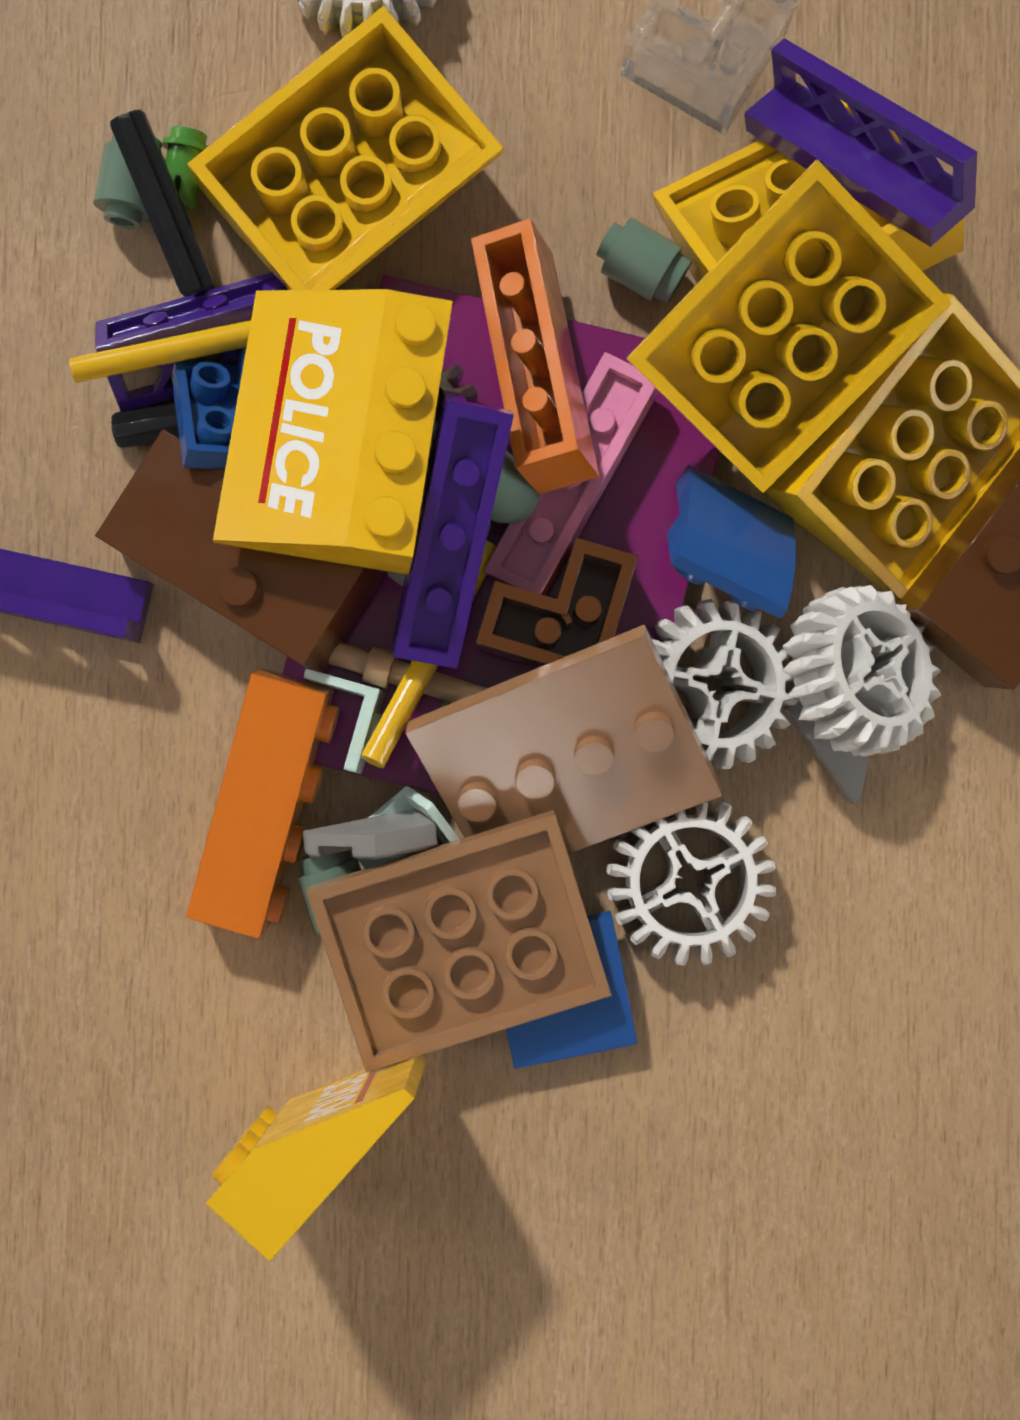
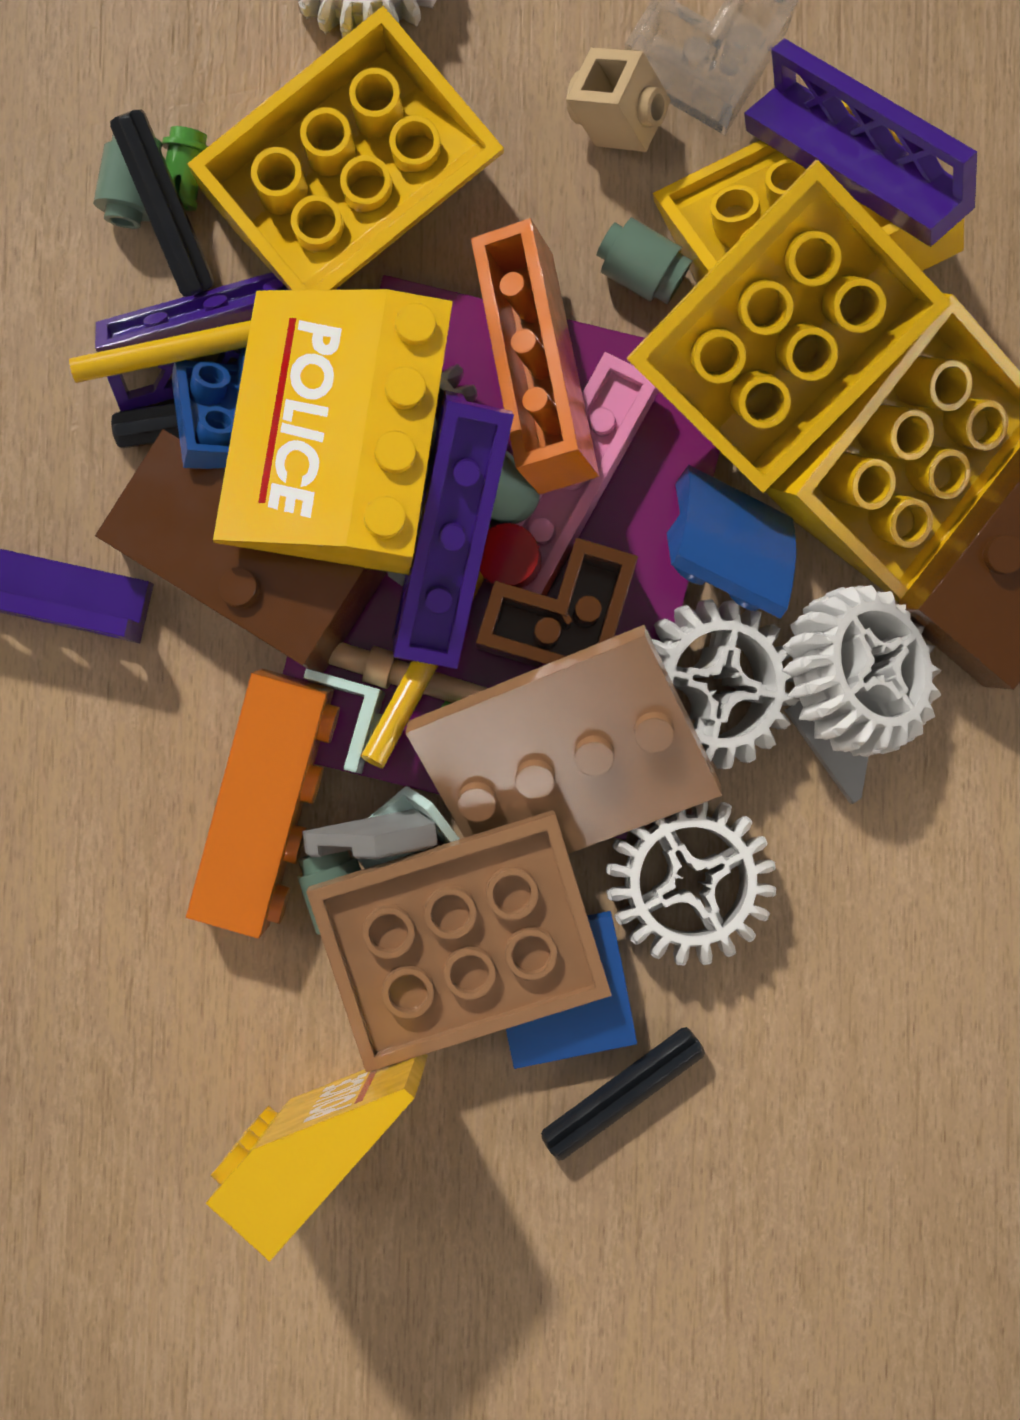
(510, 556): none -> red tile
(617, 99): none -> tan brick
(622, 1093): none -> black axle

